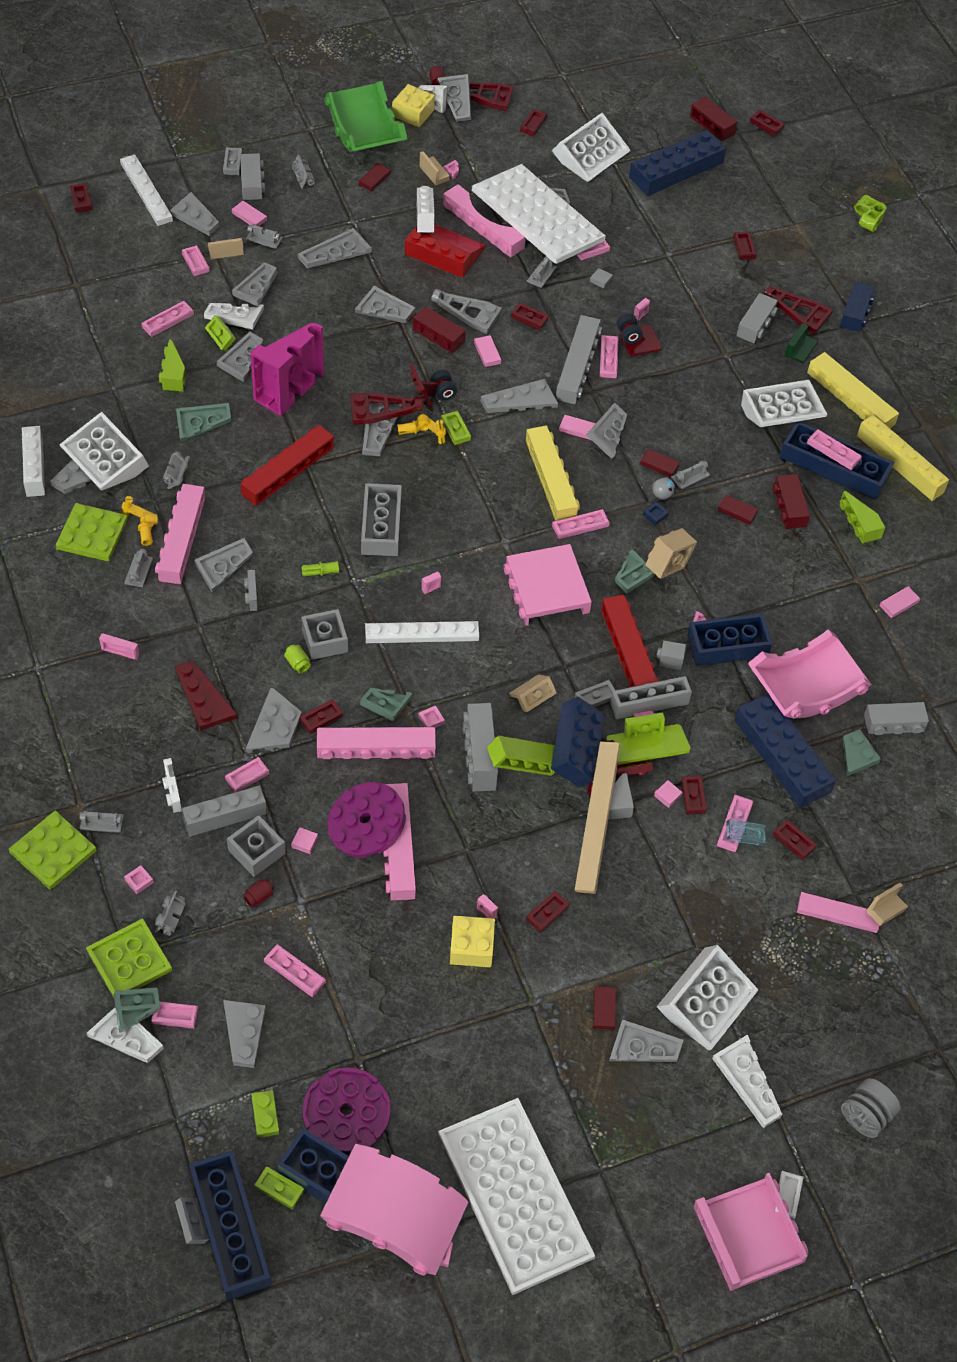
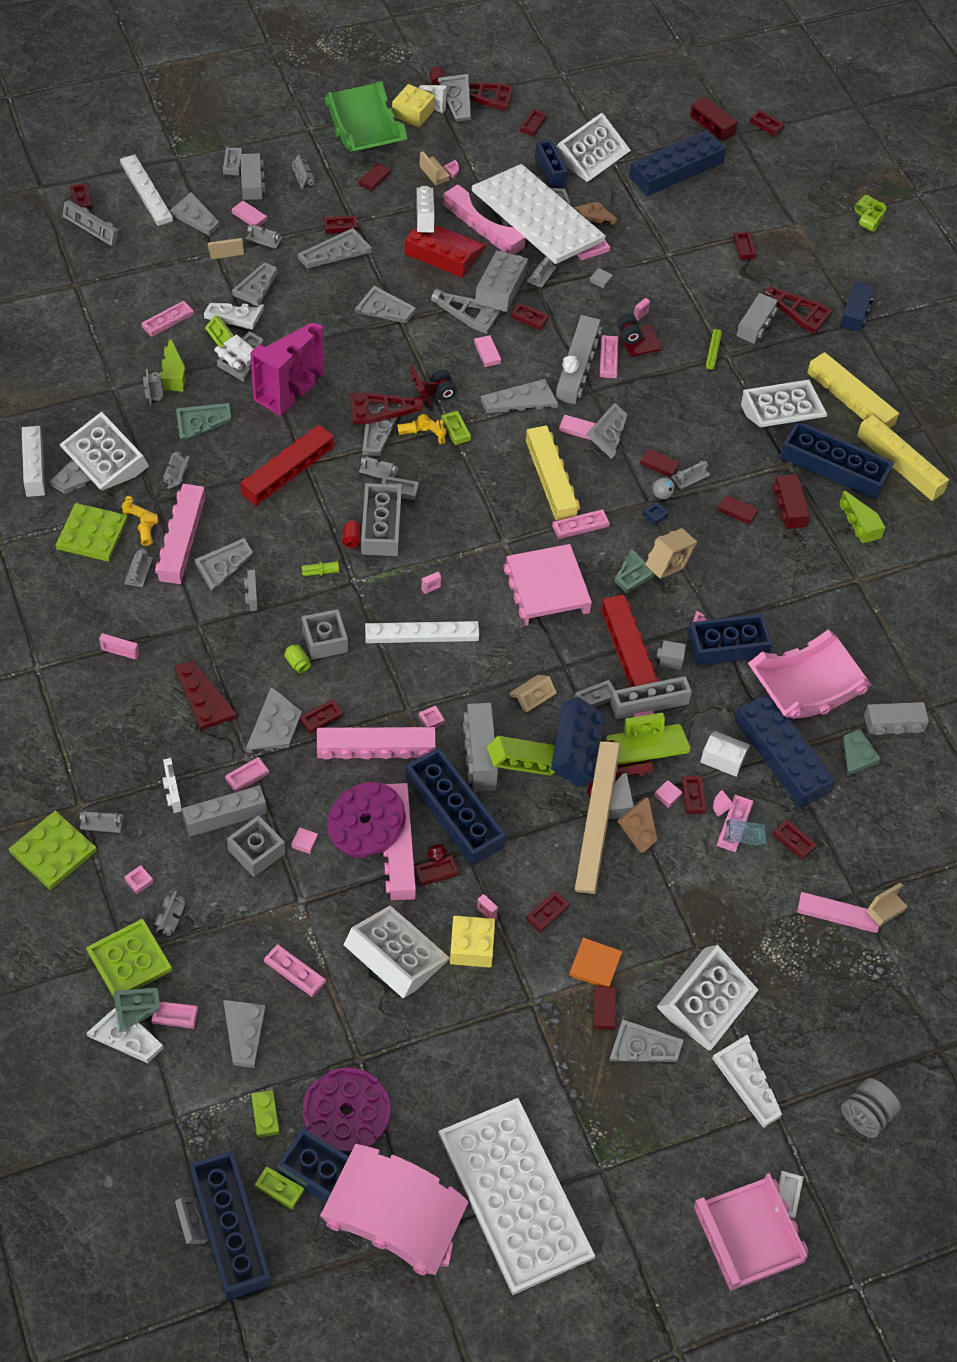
(90, 223): none -> light grey hinge
(154, 389): none -> light grey hinge
(195, 260): bright pink tile -> none
(239, 349): none -> white plate
(258, 893): dark red brick -> none
(339, 224): none -> dark red plate
(351, 534): none -> red brick
(377, 469): none -> light grey hinge
(385, 702): sand green wing -> none
(395, 951): none -> white slope
(409, 488): none -> light grey plate
(436, 871): none -> dark red tile
(437, 851): none -> dark red plate
(438, 329): dark red brick -> none
(455, 806): none -> dark blue brick
(501, 280): none -> light grey brick
(551, 163): none -> dark blue brick
(570, 364): none -> white plate
(595, 963): none -> orange tile
(596, 213): none -> medium nougat wing
(639, 825): none -> medium nougat wing
(713, 350): none -> lime axle
(721, 803): none -> bright pink tile
(724, 753): none -> white slope
(800, 345): dark green panel -> none
(834, 449): bright pink tile -> none
(899, 602): bright pink tile -> none

